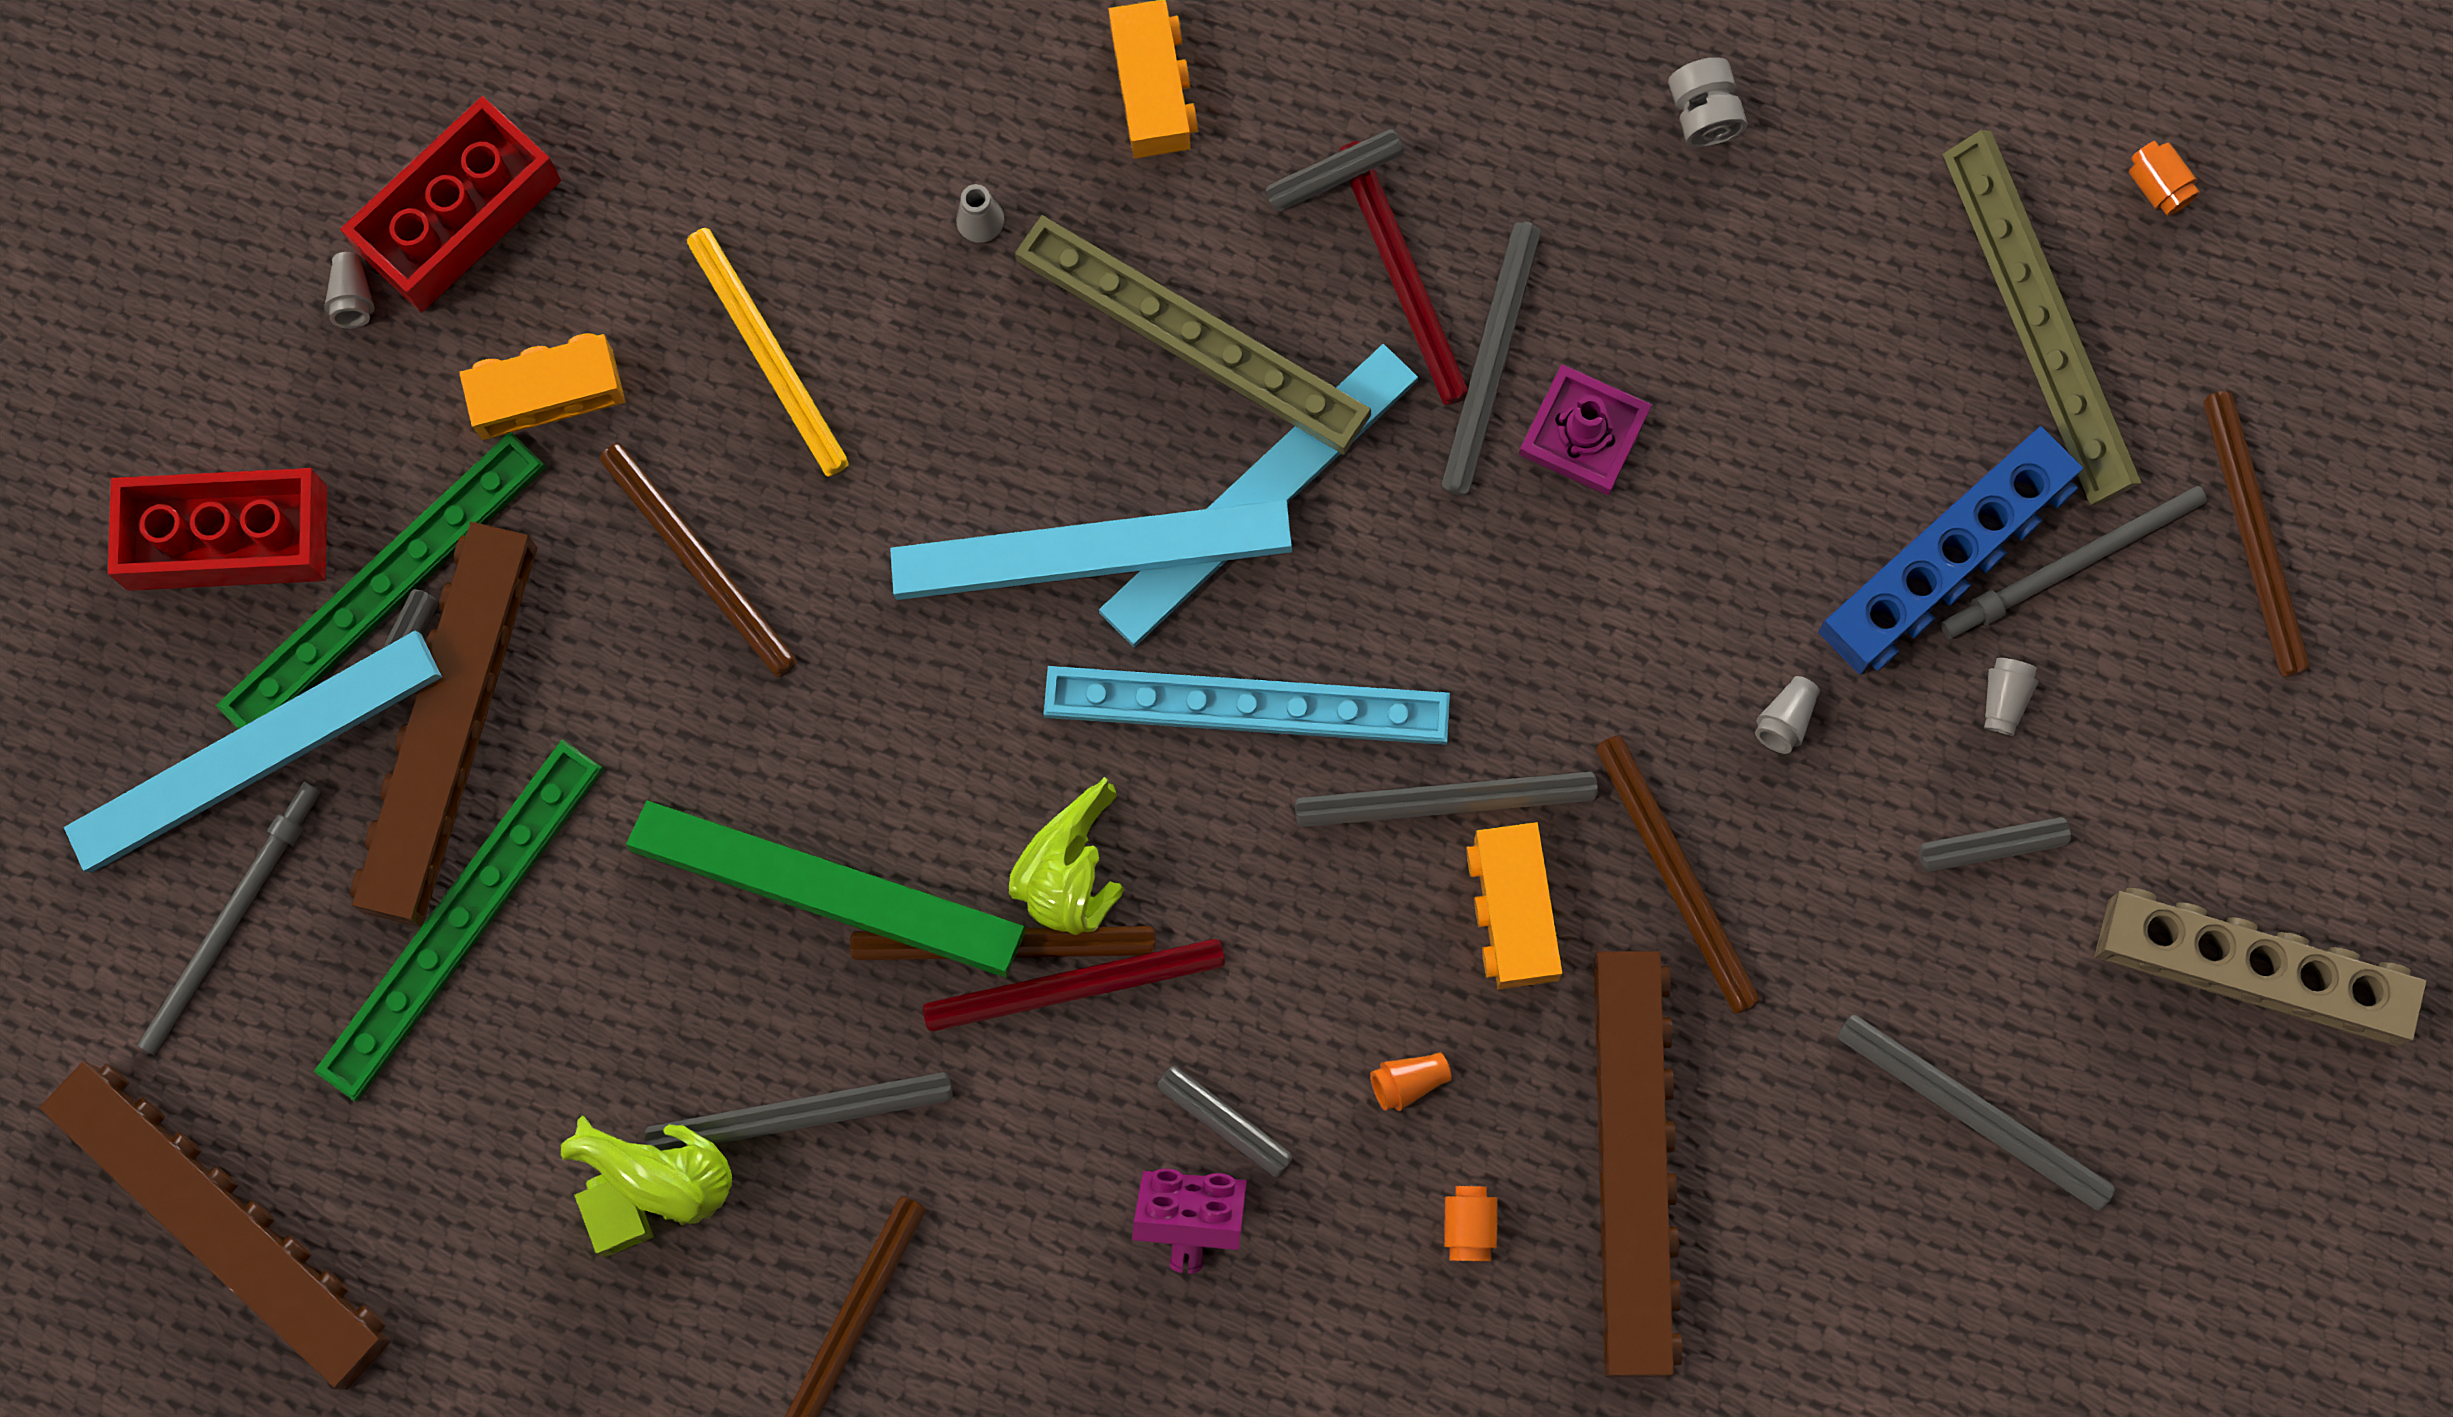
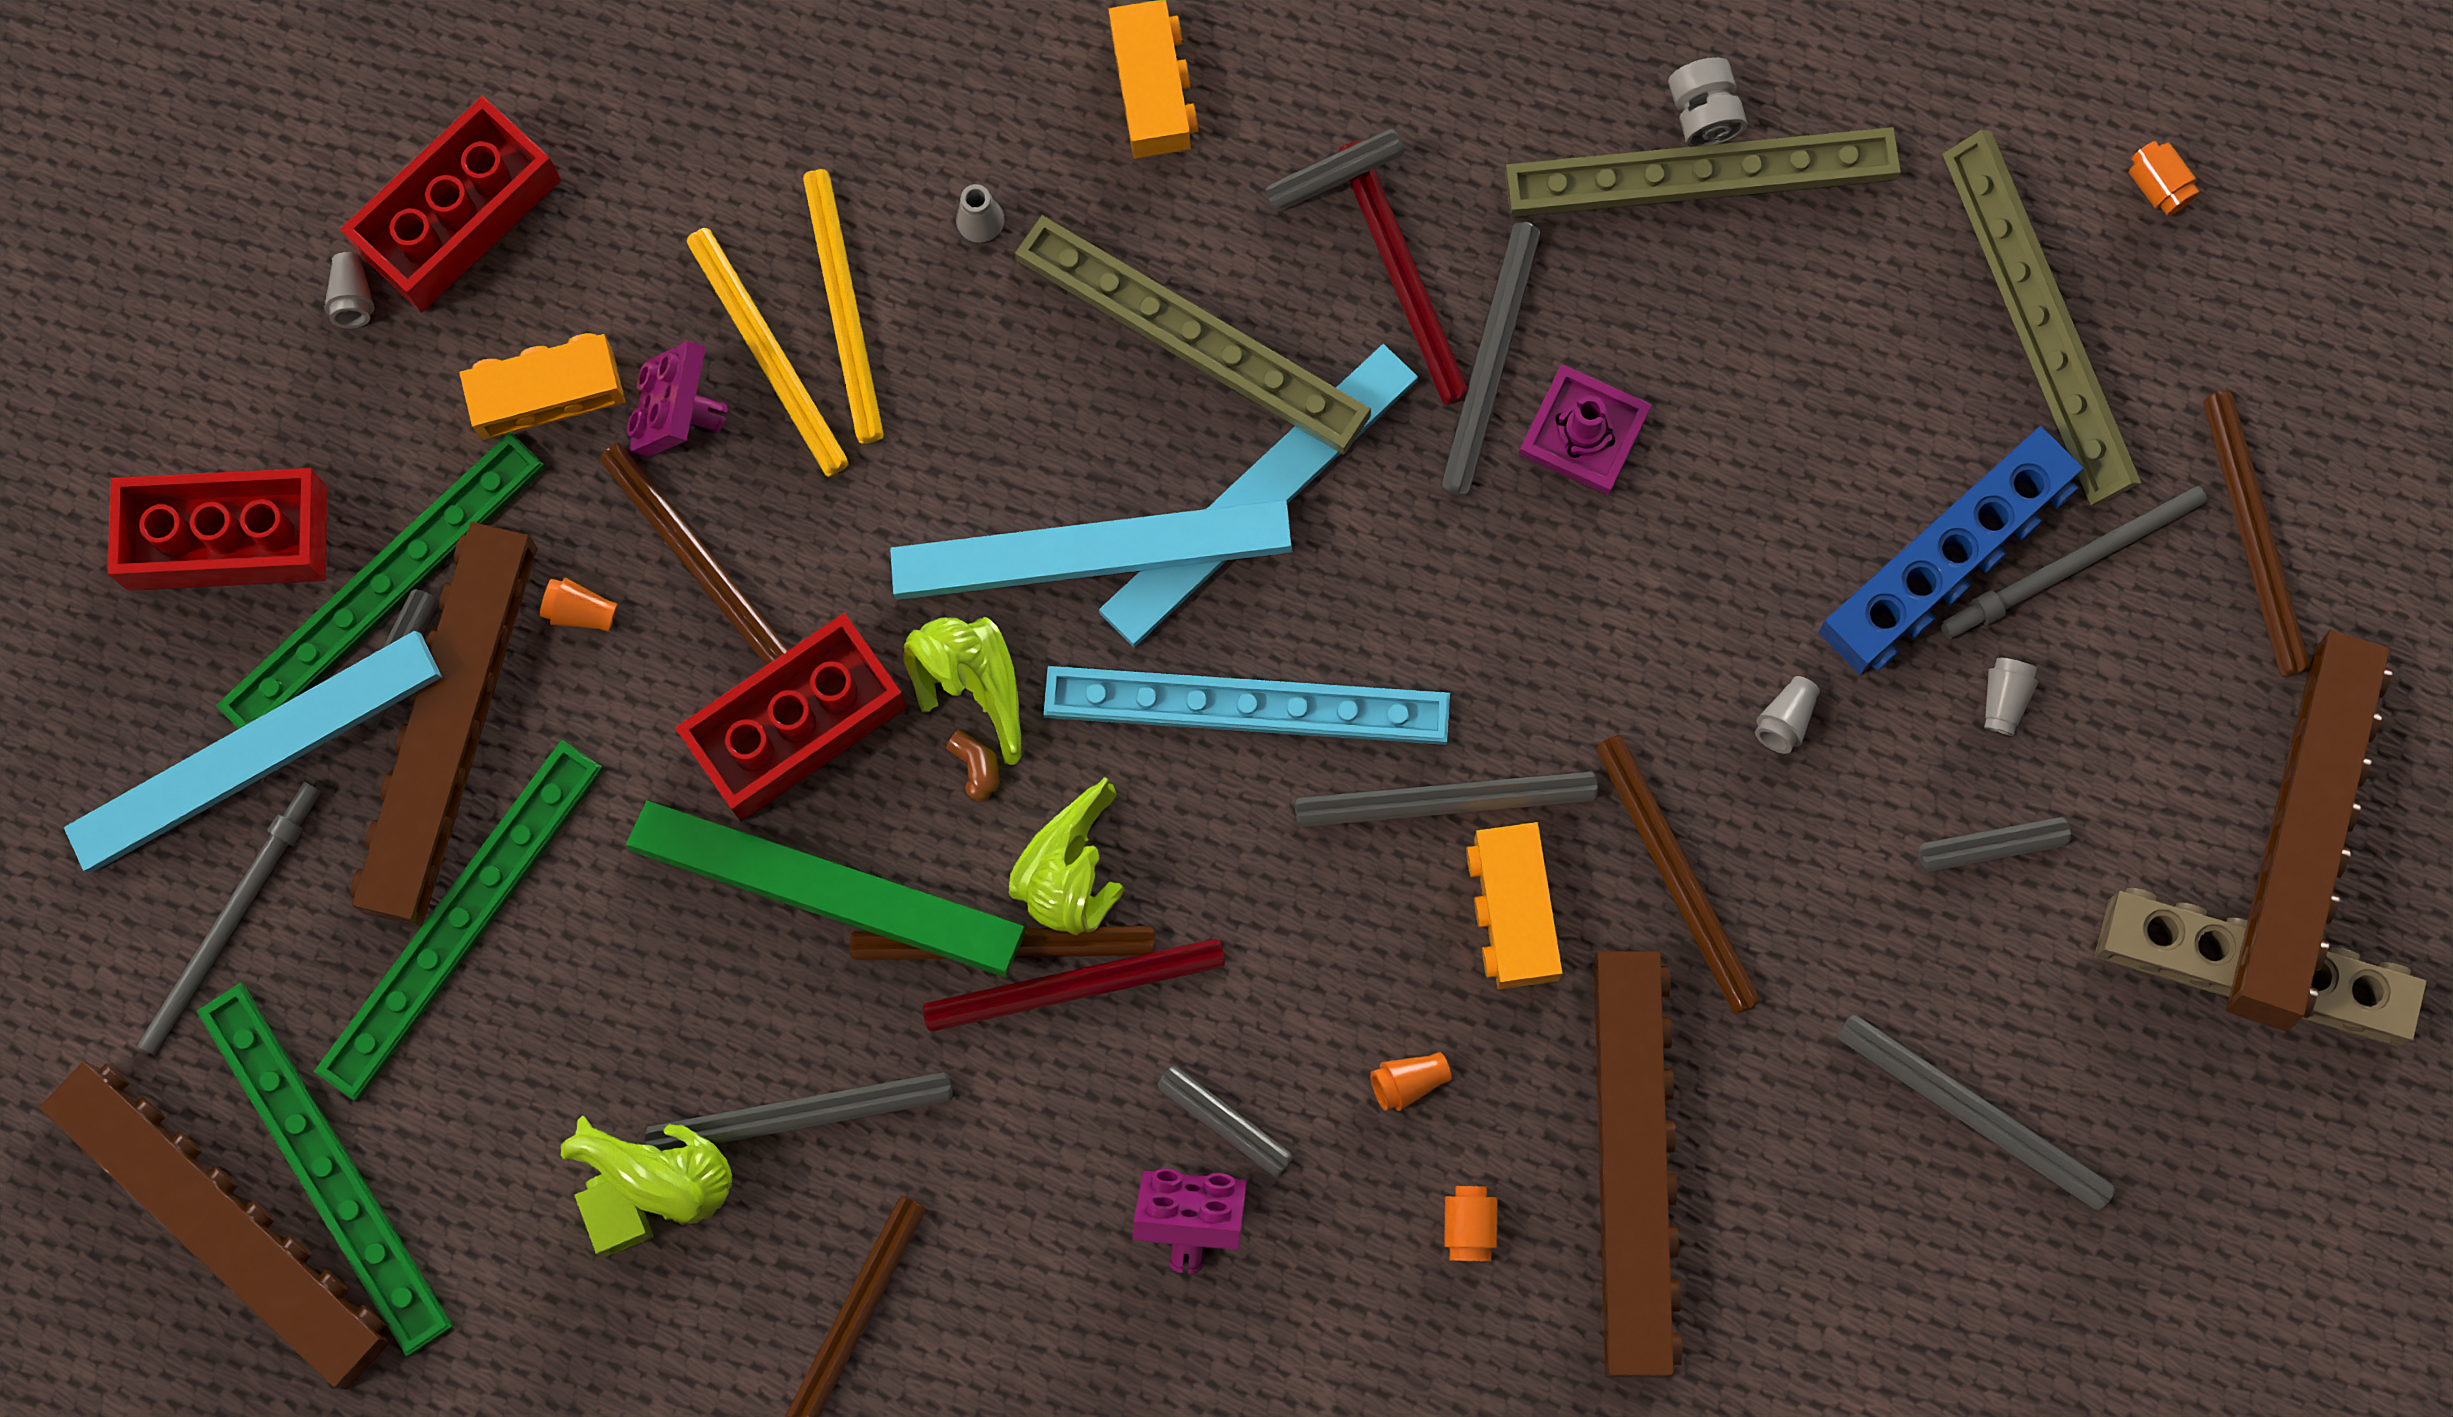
(325, 1170): none -> green tile
(576, 606): none -> orange cone
(670, 401): none -> magenta plate
(792, 717): none -> red brick
(843, 306): none -> yellow axle
(972, 659): none -> lime hair
(981, 763): none -> dark orange arm
(1702, 172): none -> olive plate
(2309, 832): none -> reddish brown brick

